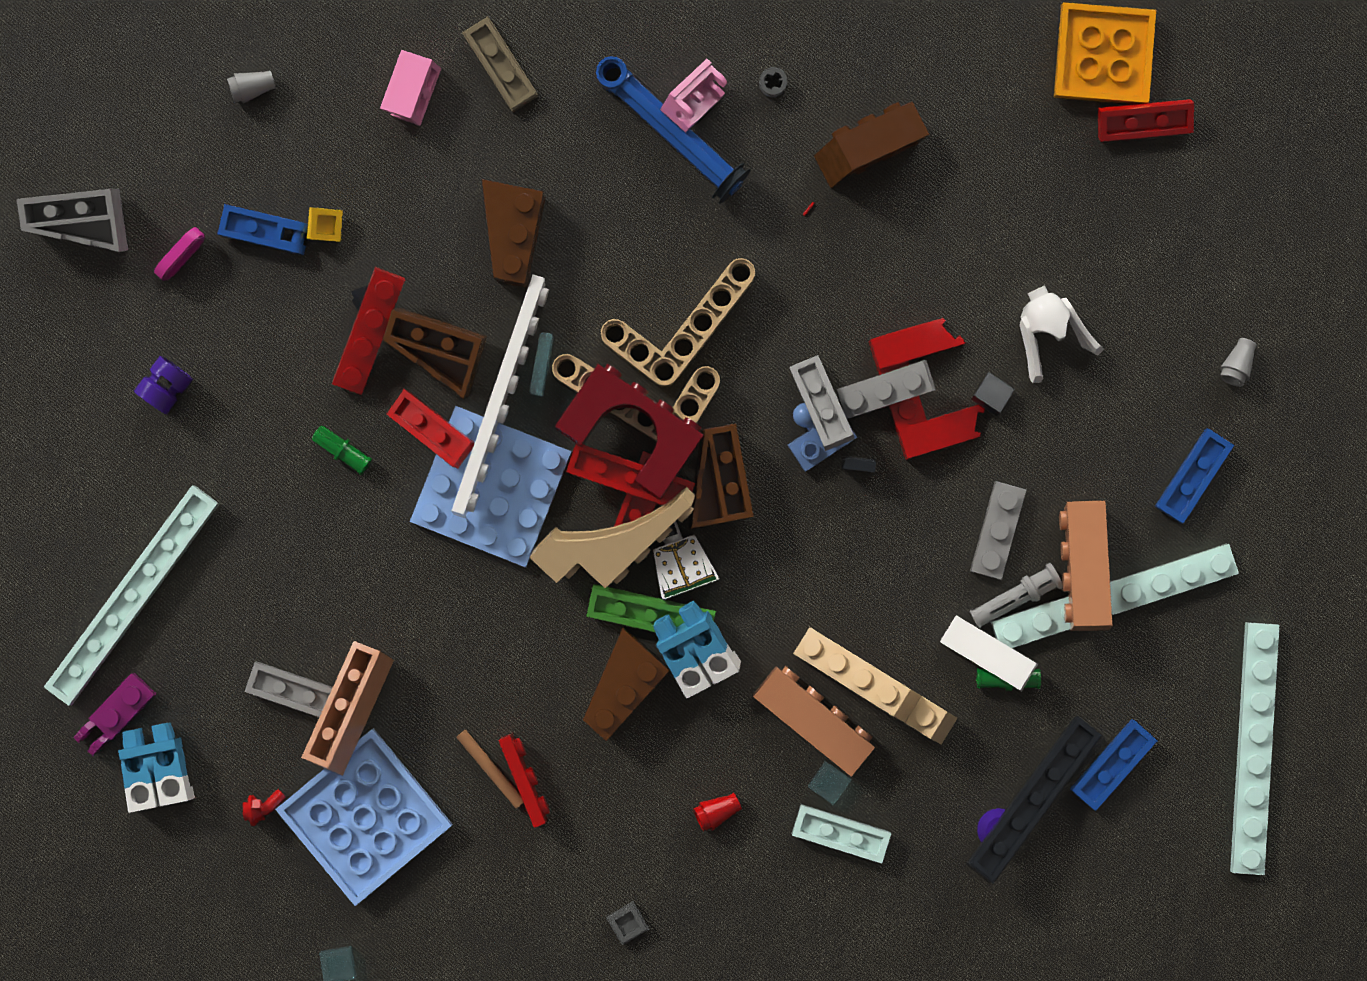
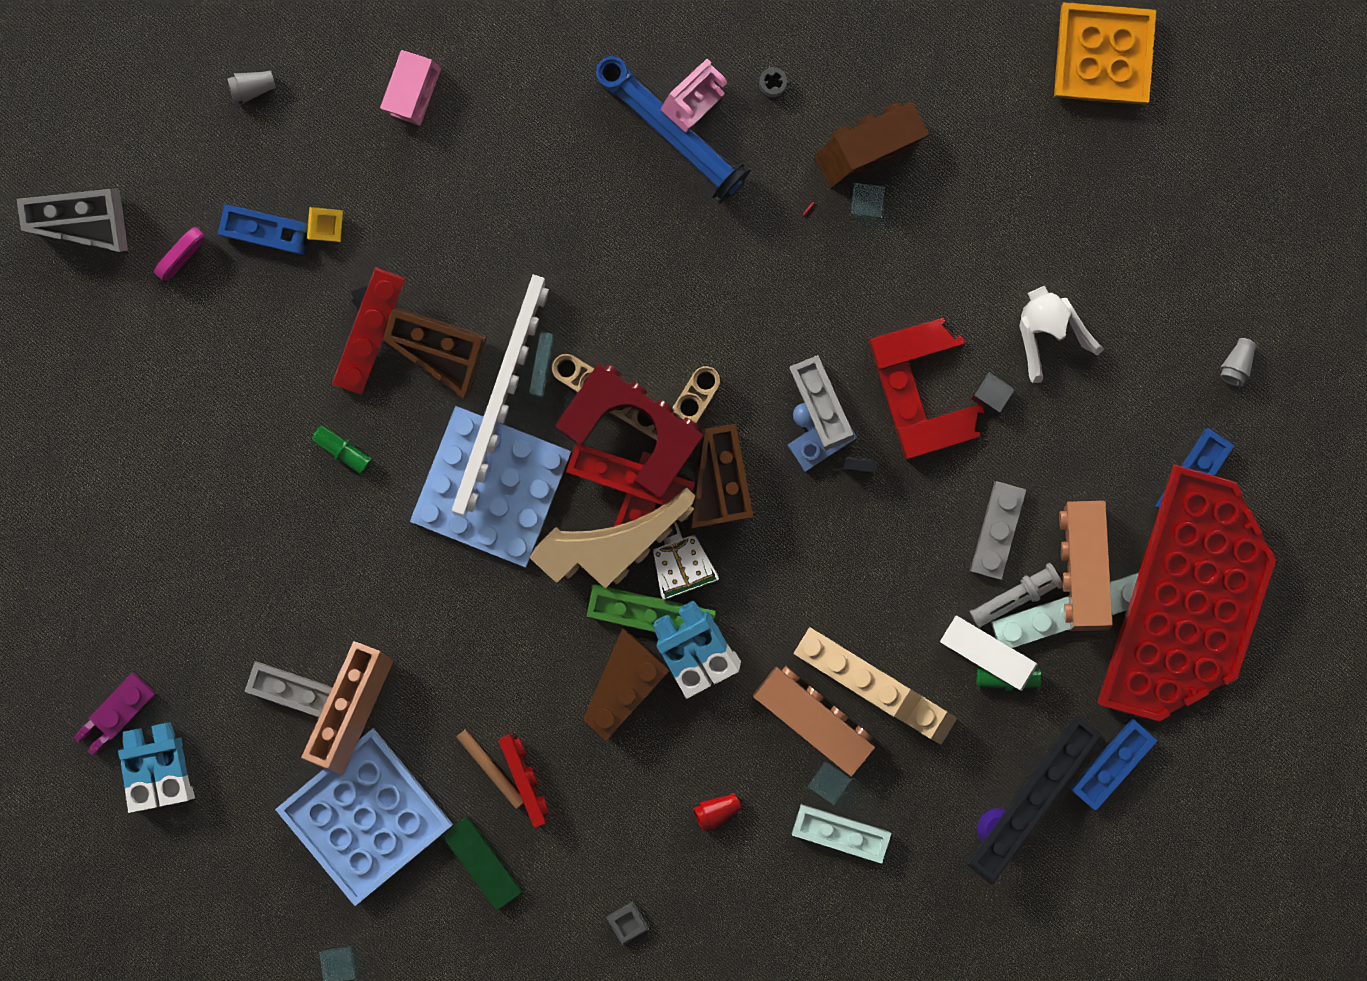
(131, 595): light aqua plate -> none
(156, 393): dark purple wheel -> none
(255, 810): red plate -> none
(431, 429): red plate -> none
(482, 863): none -> dark green tile
(500, 64): dark tan tile -> none
(513, 229): reddish brown wedge -> none
(686, 332): tan beam -> none
(867, 200): none -> clear light blue tile
(886, 389): light grey plate -> none
(1146, 120): red plate -> none
(1190, 599): none -> red plate
(1254, 748): light aqua plate -> none

